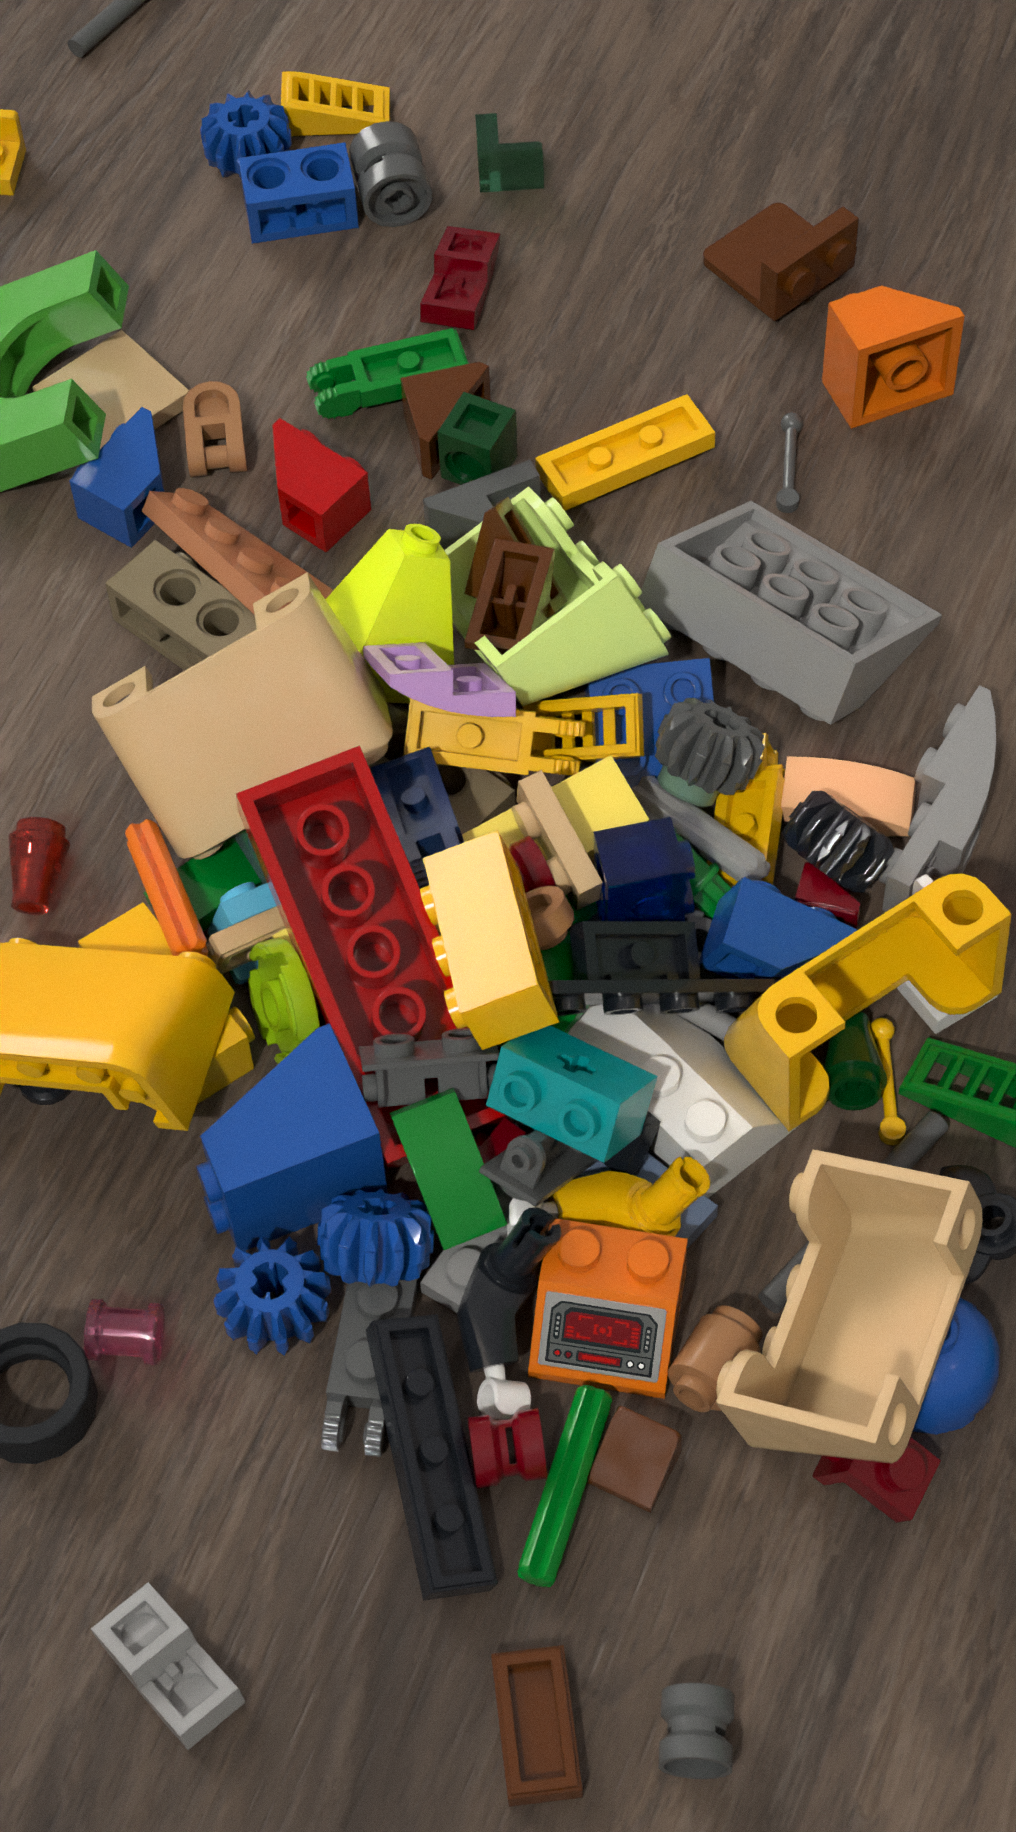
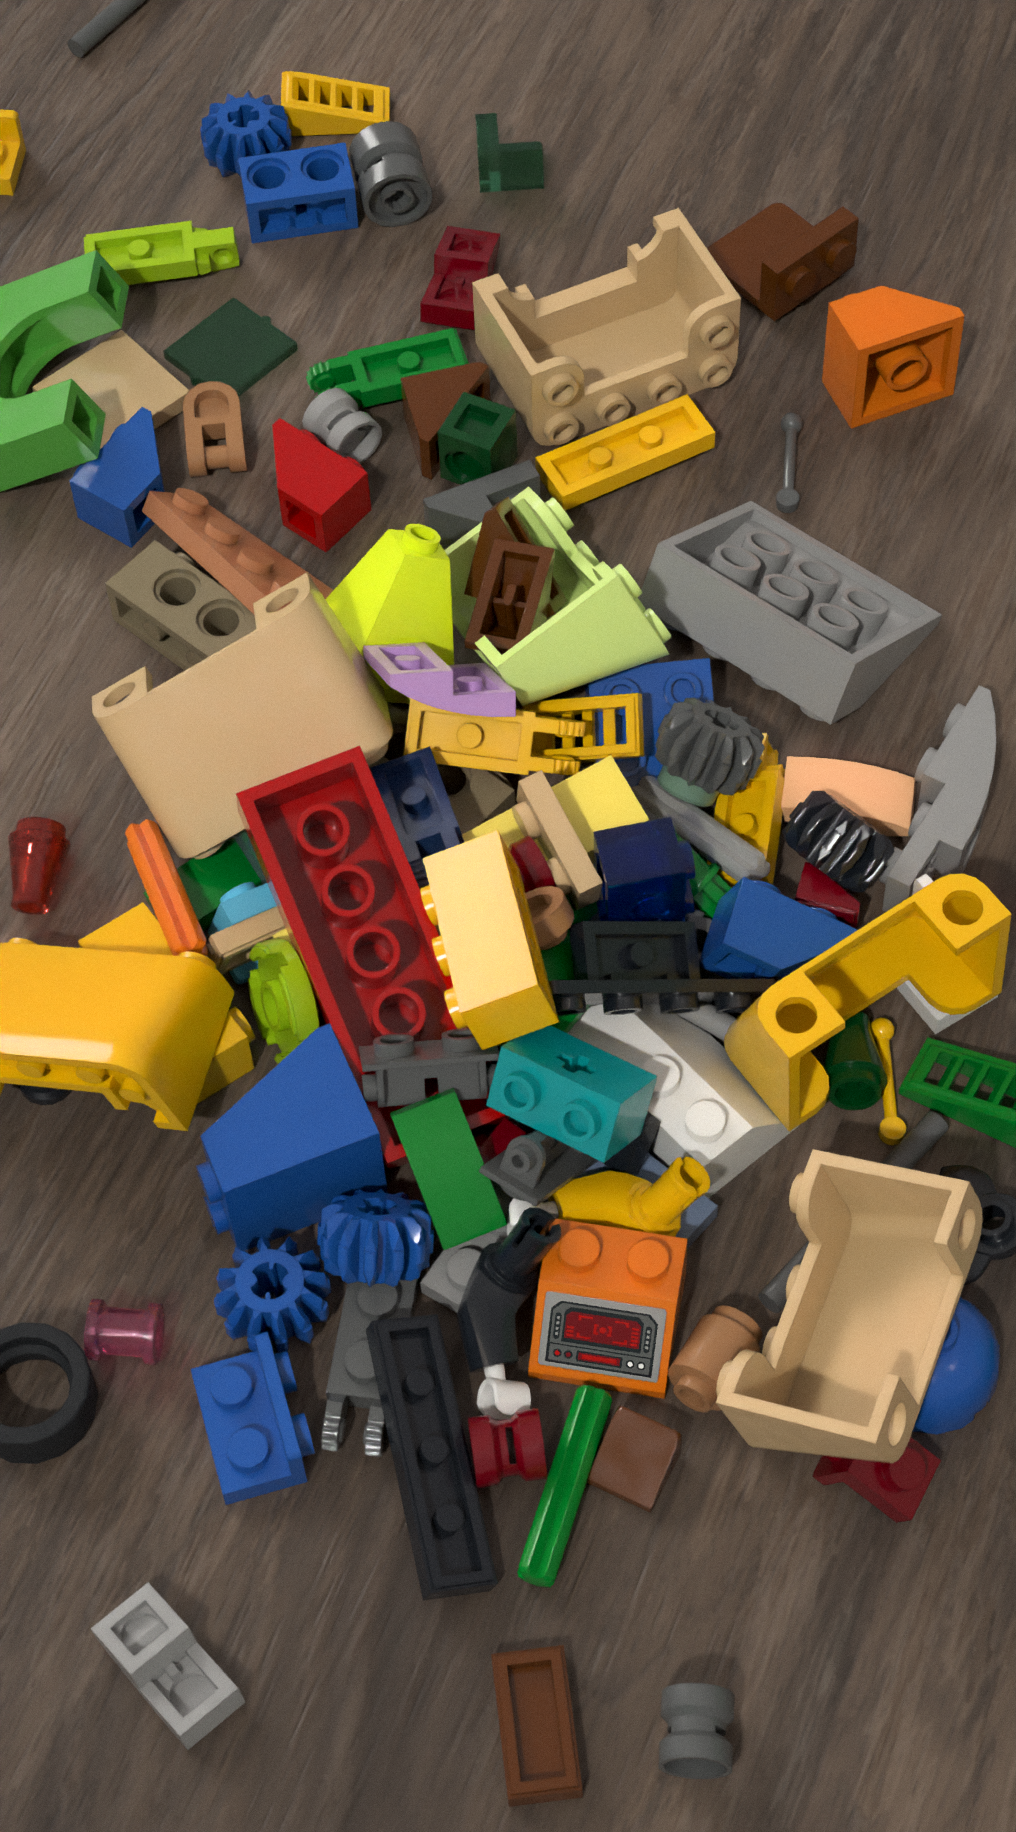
(165, 251): none -> lime hinge
(231, 348): none -> clear green piece
(250, 1424): none -> blue bracket
(339, 425): none -> light grey wheel
(615, 340): none -> tan windscreen

